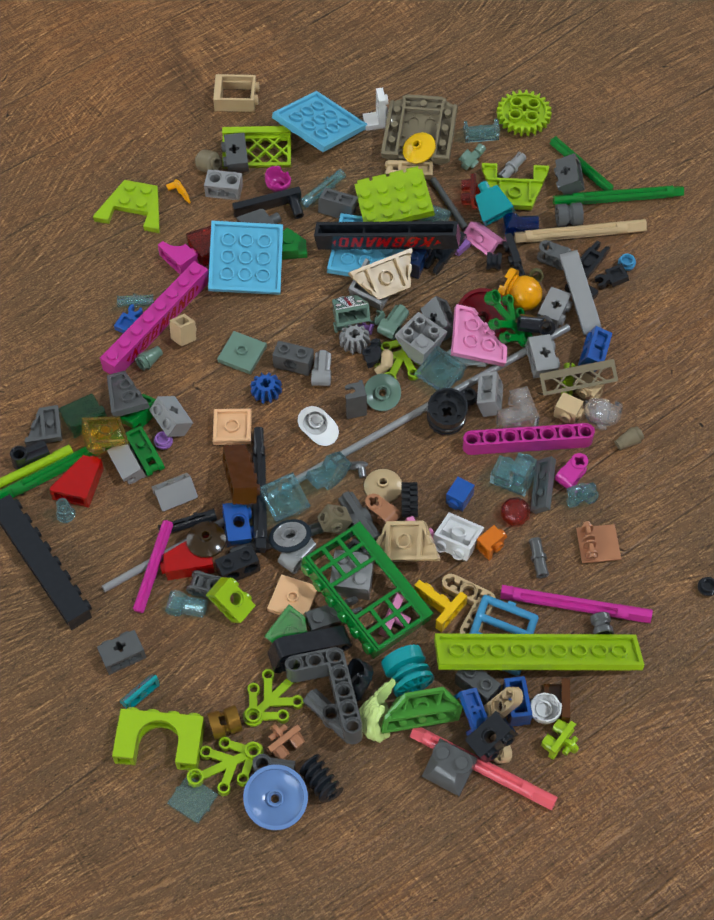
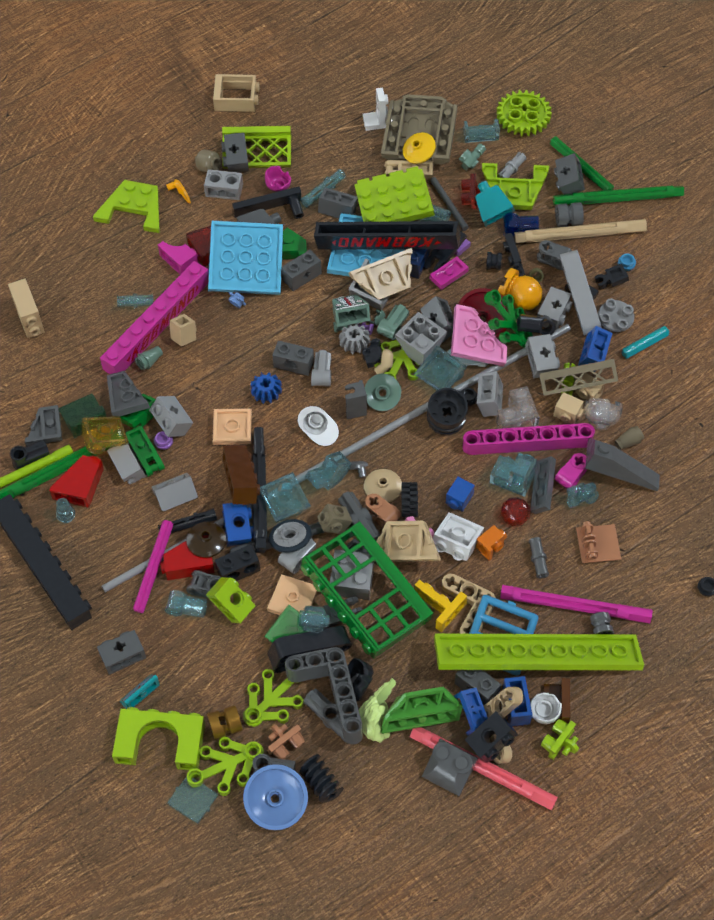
(26, 308): none -> tan window
(127, 320): blue plate -> none
(236, 299): none -> medium blue plate
(242, 352): sand green plate -> none
(301, 270): none -> dark grey brick
(313, 619): none -> clear light blue head
(319, 121): medium azure plate -> none
(396, 601): bright pink tile -> none
(408, 669): teal wheel -> none
(449, 273): none -> dark pink plate
(482, 237): bright pink panel -> none
(592, 258): black hinge -> none
(616, 315): none -> light grey dish
(617, 464): none -> dark grey wedge
(645, 342): none -> teal axle

